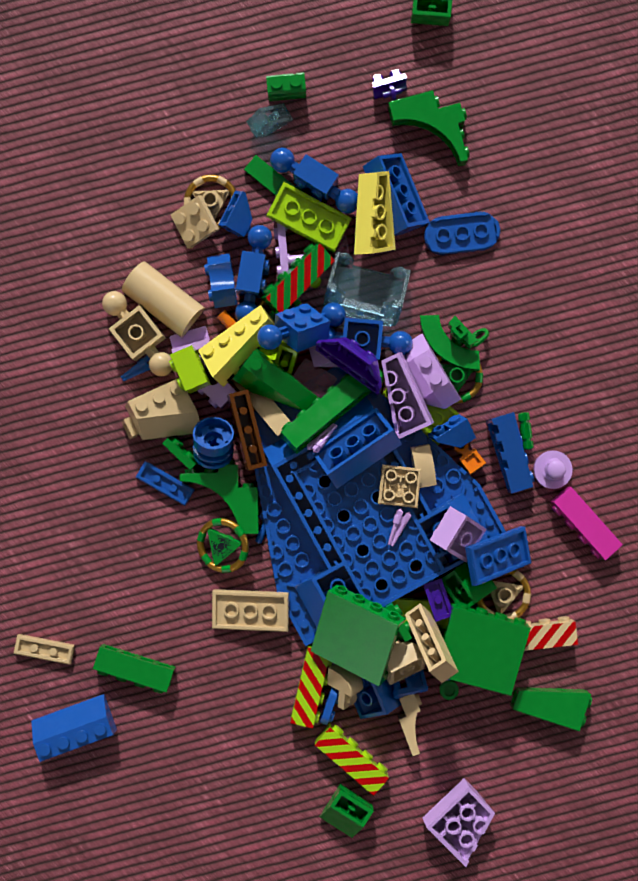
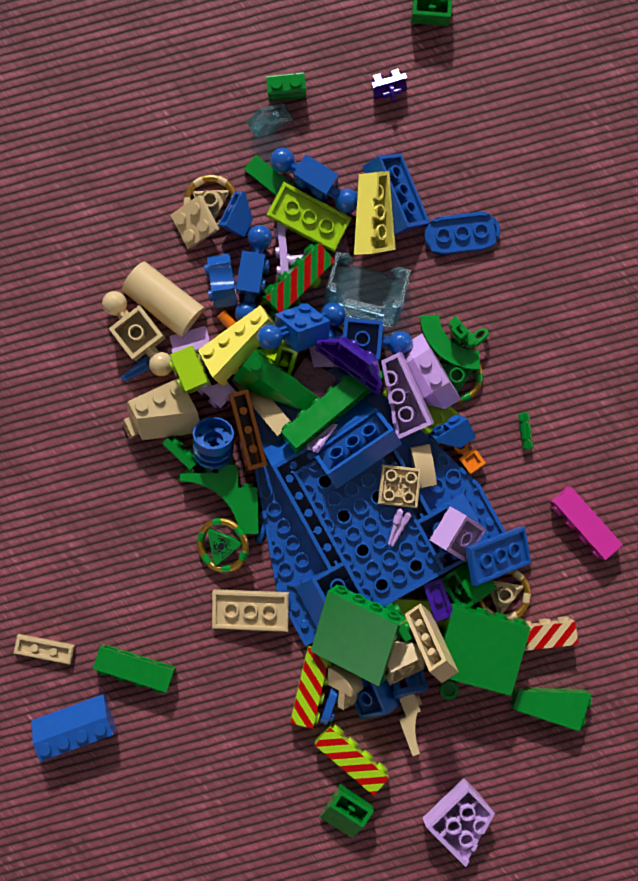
(165, 483): blue tile -> none
(444, 122): green arch -> none
(510, 452): blue wedge -> none
(552, 469): lavender plate -> none

